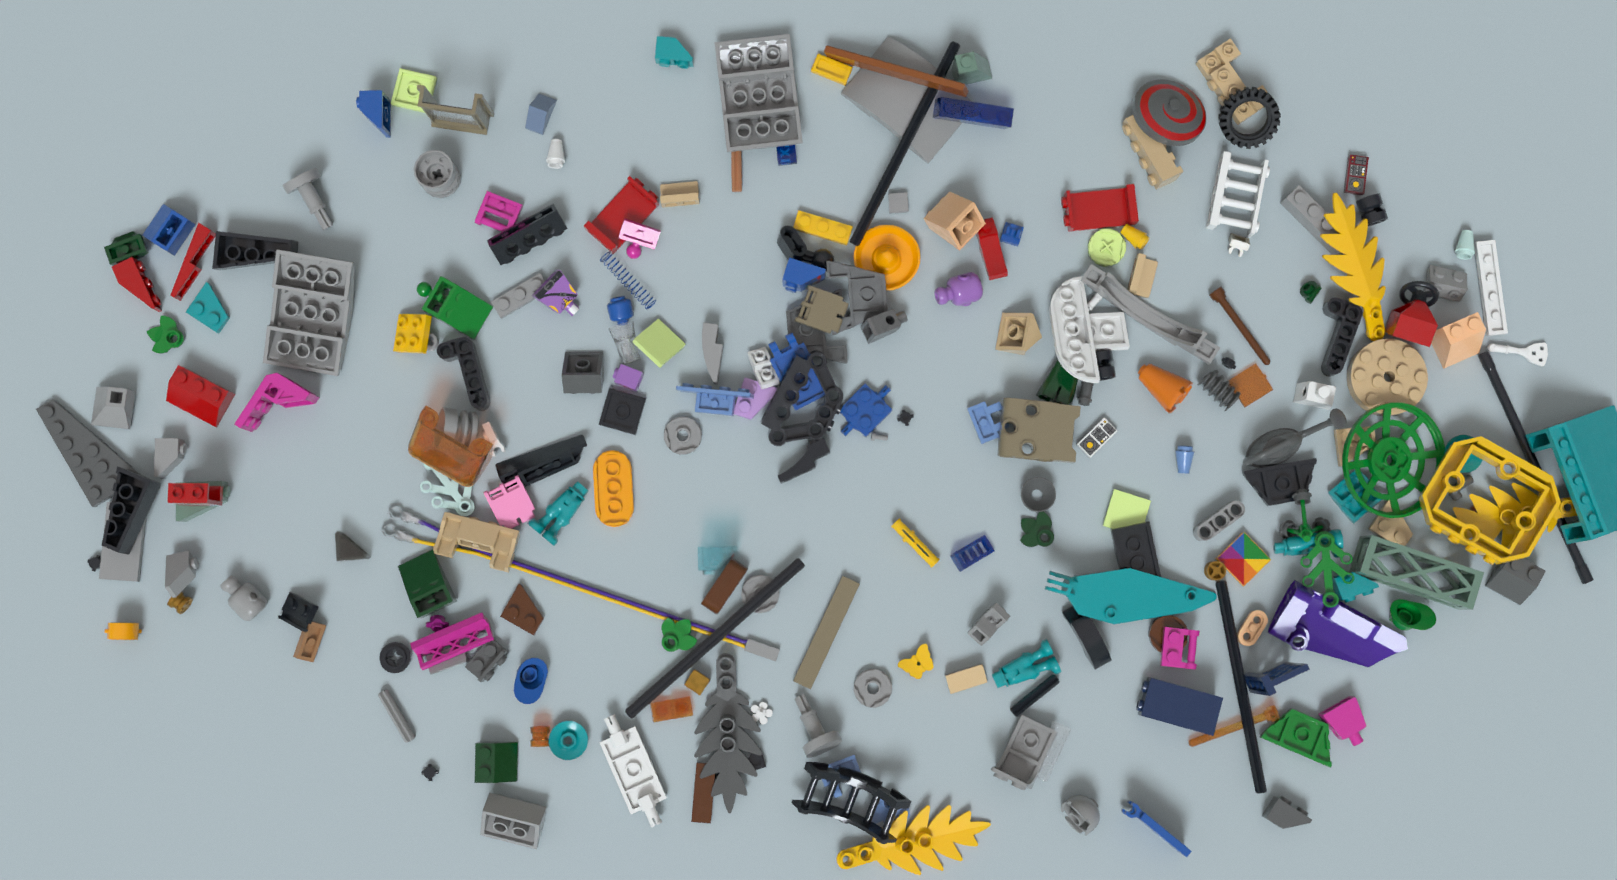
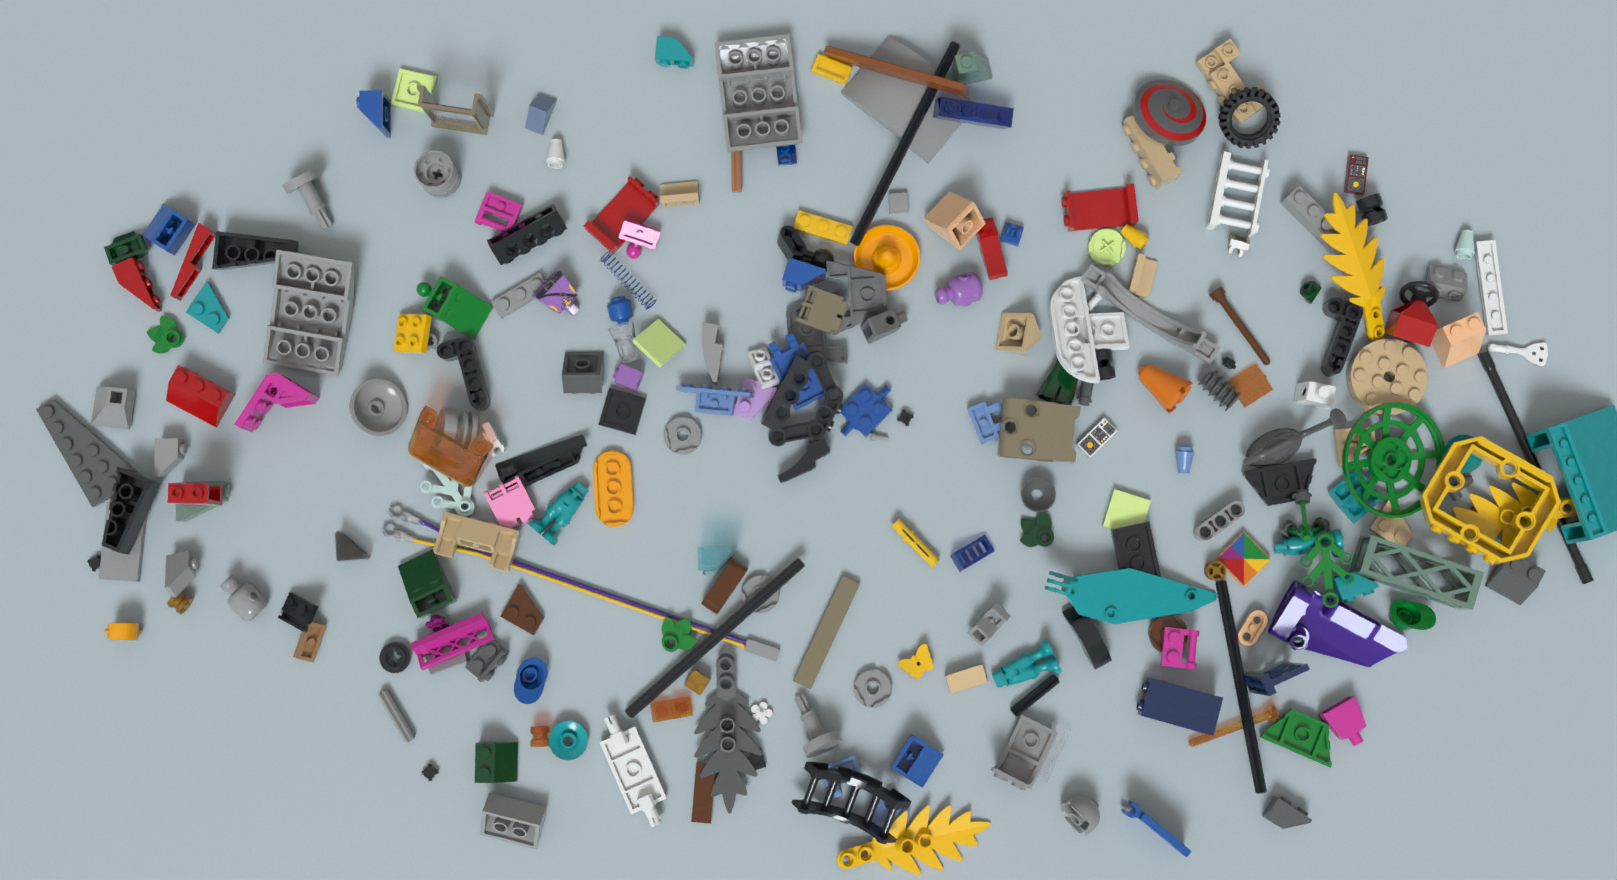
(389, 403): none -> light grey dish
(916, 760): none -> blue slope

